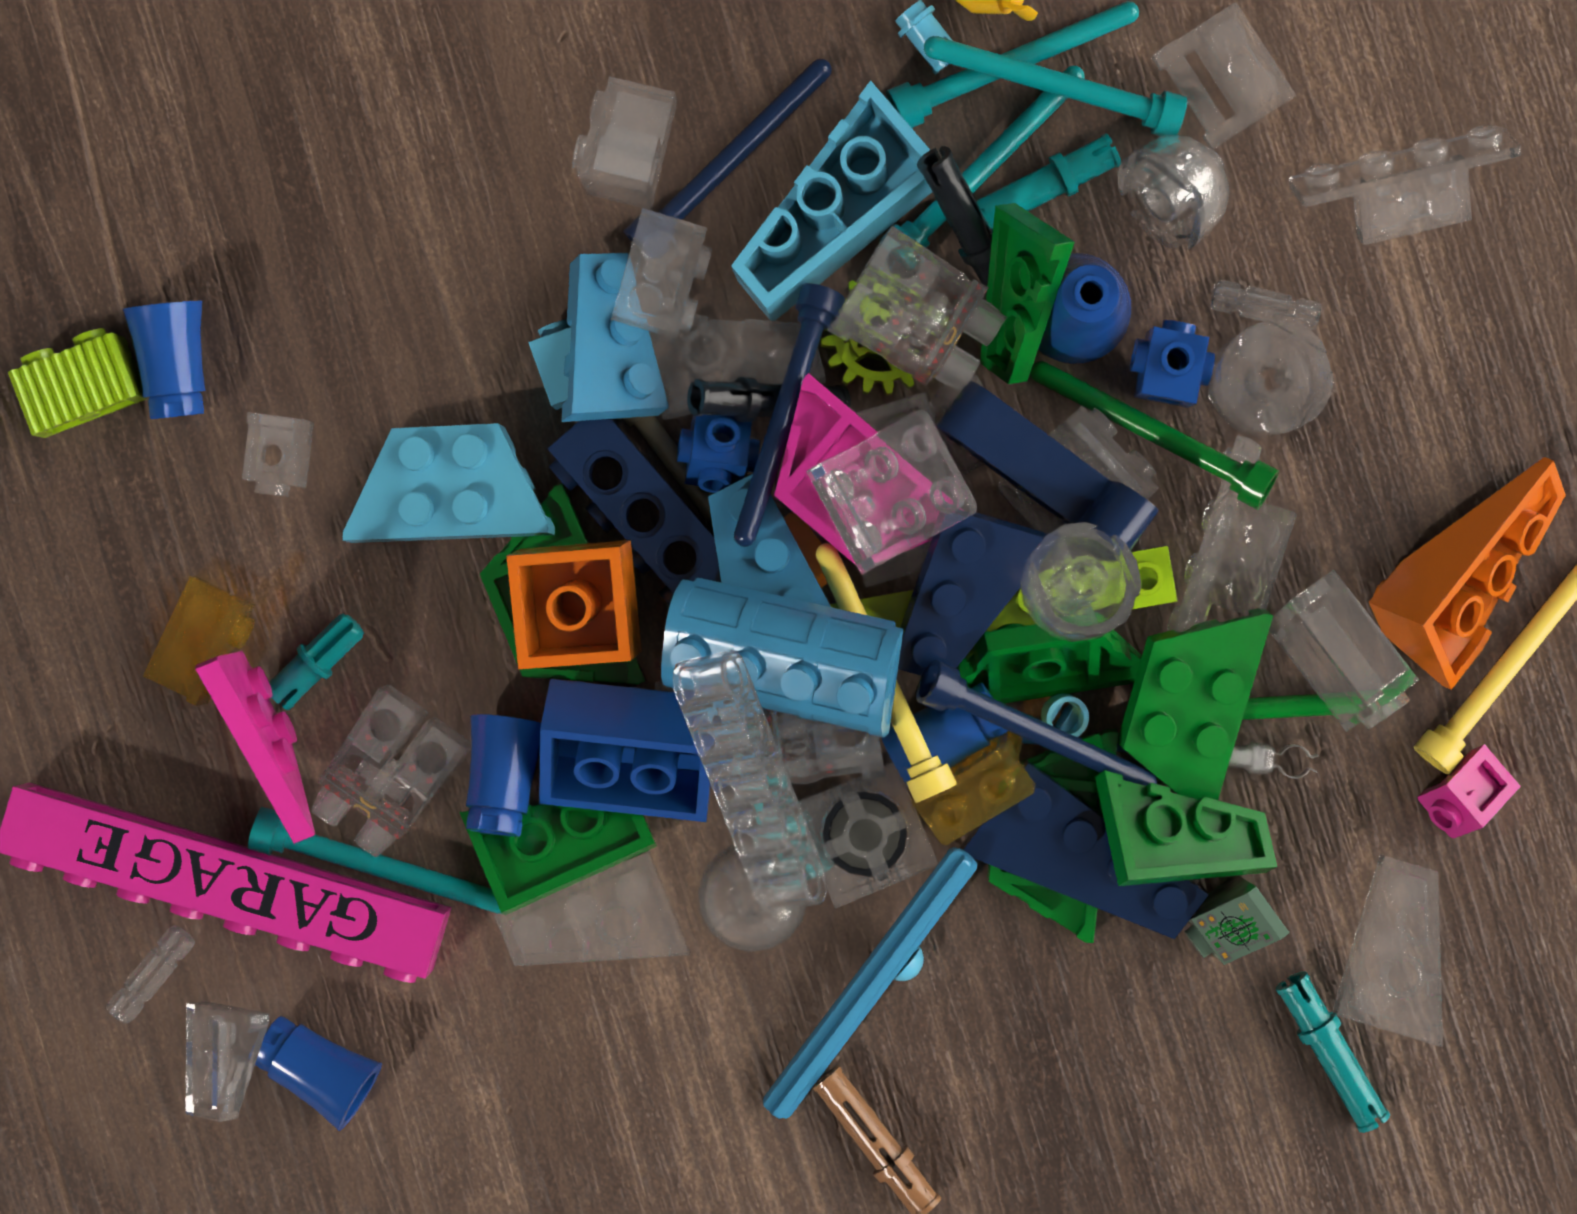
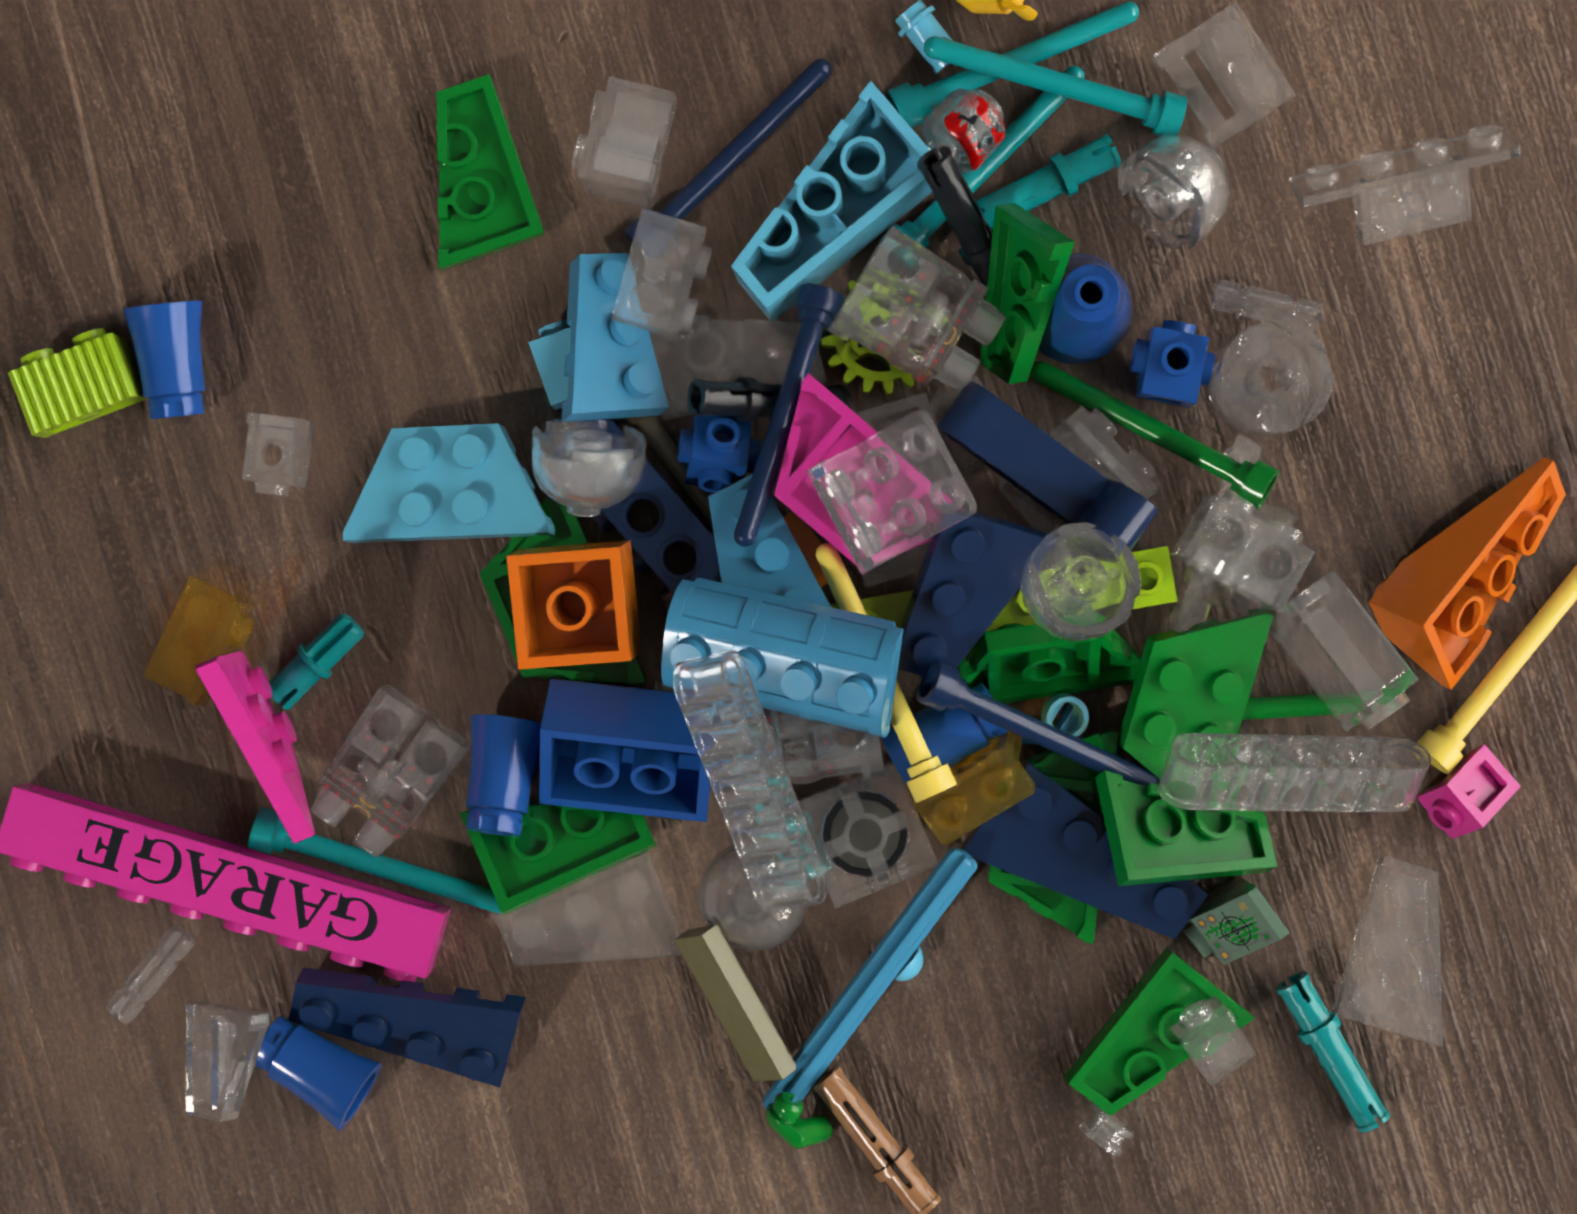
(431, 1028): none -> dark blue wing
(481, 179): none -> green wing
(585, 465): none -> clear cylinder
(735, 1003): none -> olive tile
(785, 1120): none -> green arm
(967, 124): none -> clear head
(1107, 1131): none -> clear bush
(1137, 1041): none -> green wing
(1212, 1039): none -> clear bracket
(1239, 562): none -> clear brick
(1293, 773): none -> clear beam

